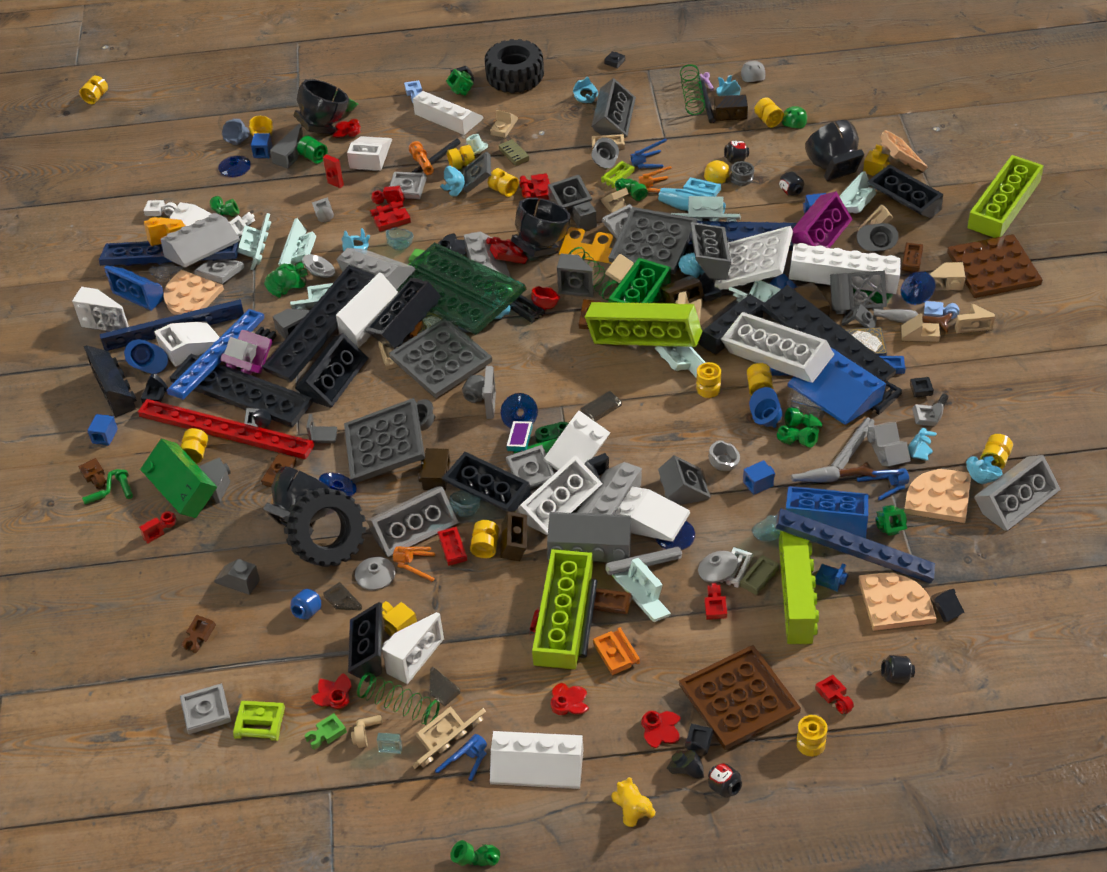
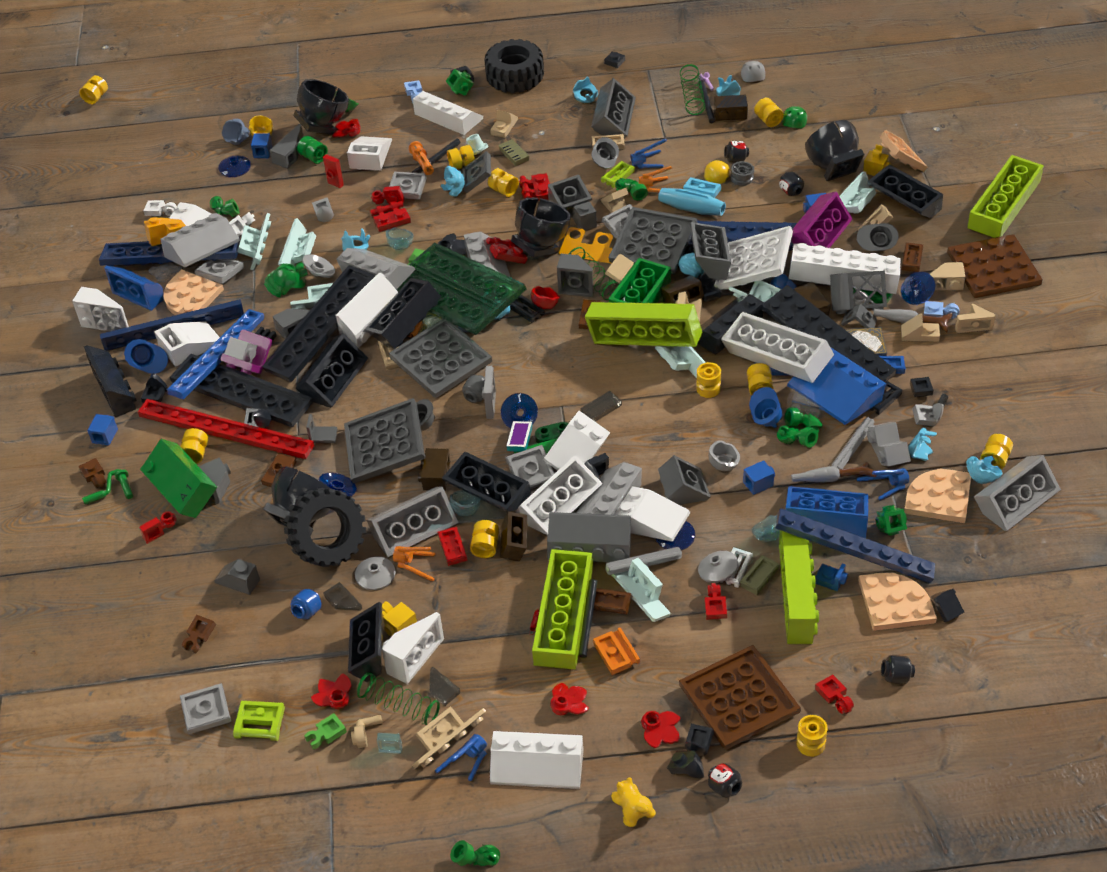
(708, 208): light aqua bracket -> none

